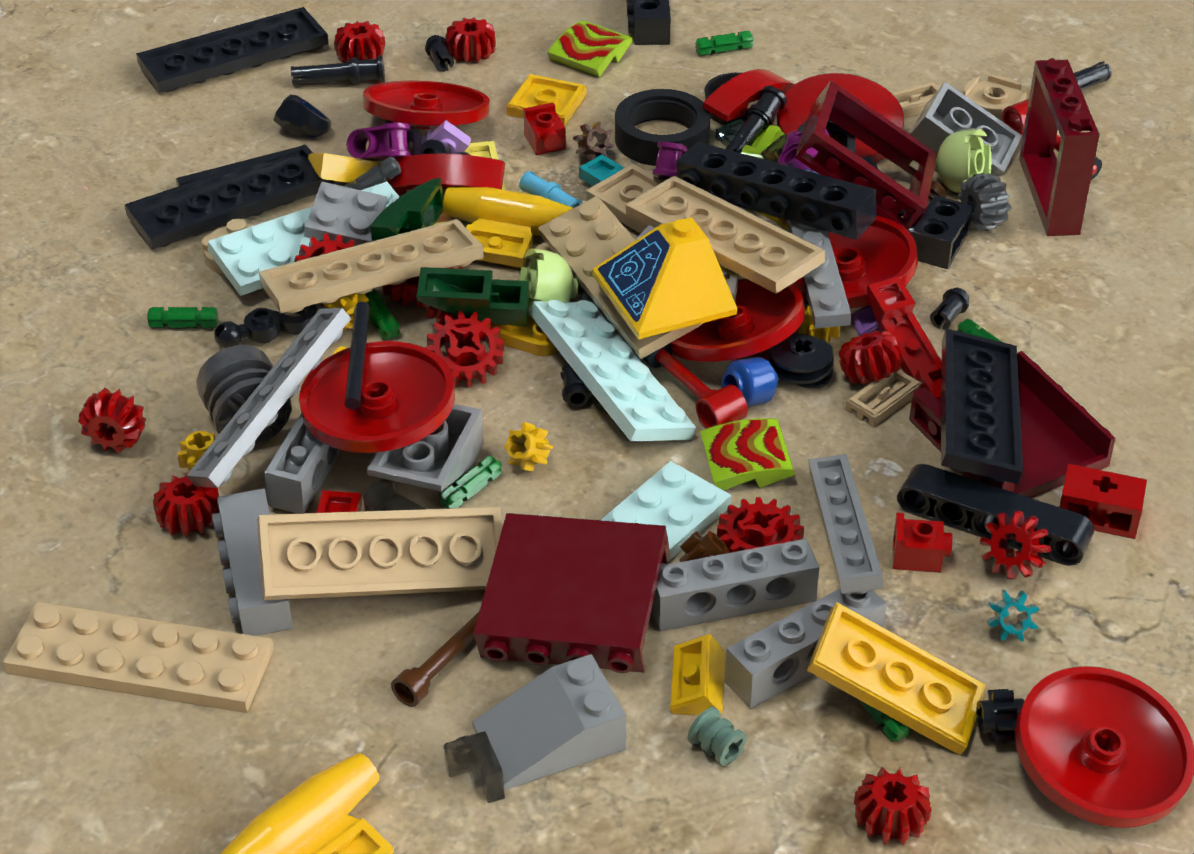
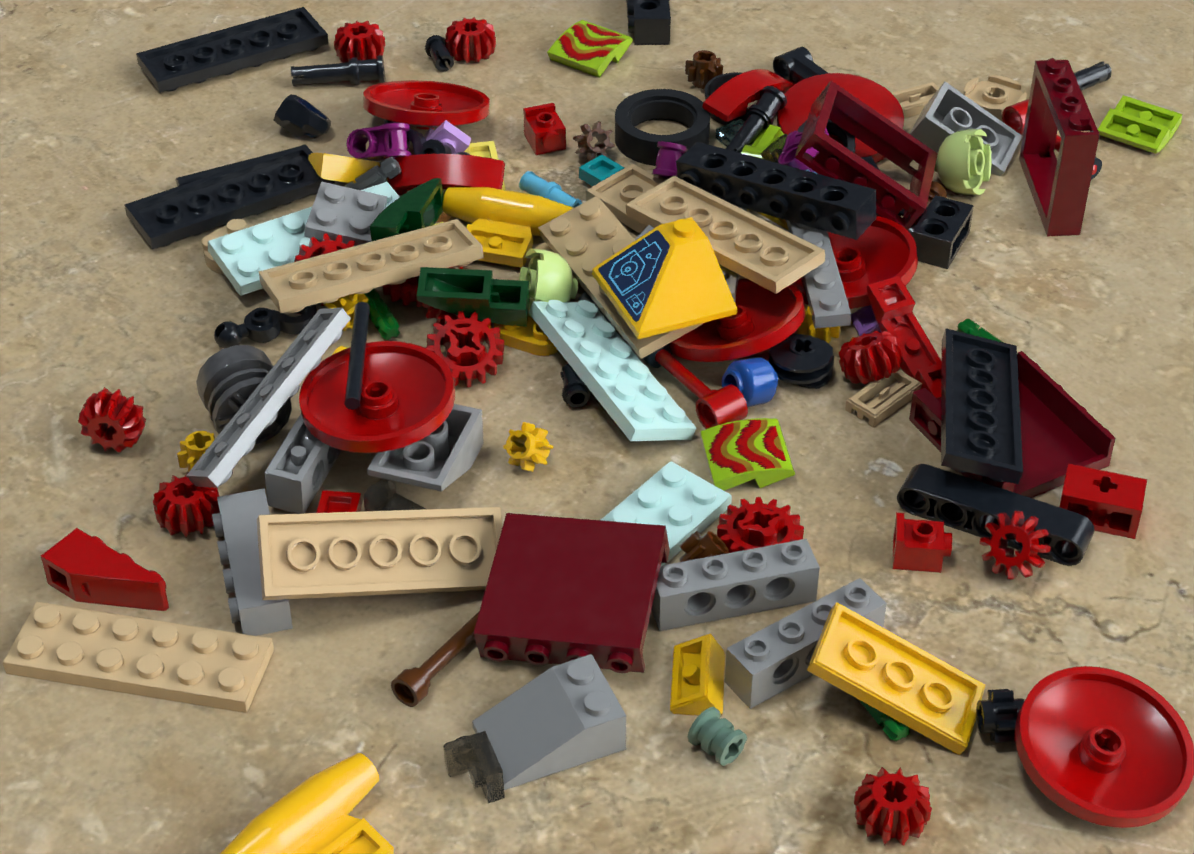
(97, 574): none -> red slope
(182, 317): green axle -> none
(470, 483): axle -> none
(543, 90): yellow tile -> none
(703, 68): none -> reddish brown gear
(724, 43): green axle -> none
(796, 65): none -> black piece
(845, 525): light grey plate -> none
(953, 303): black pin -> none
(989, 200): dark grey gear -> none
(1023, 619): teal gear -> none
(1140, 124): none -> lime slope

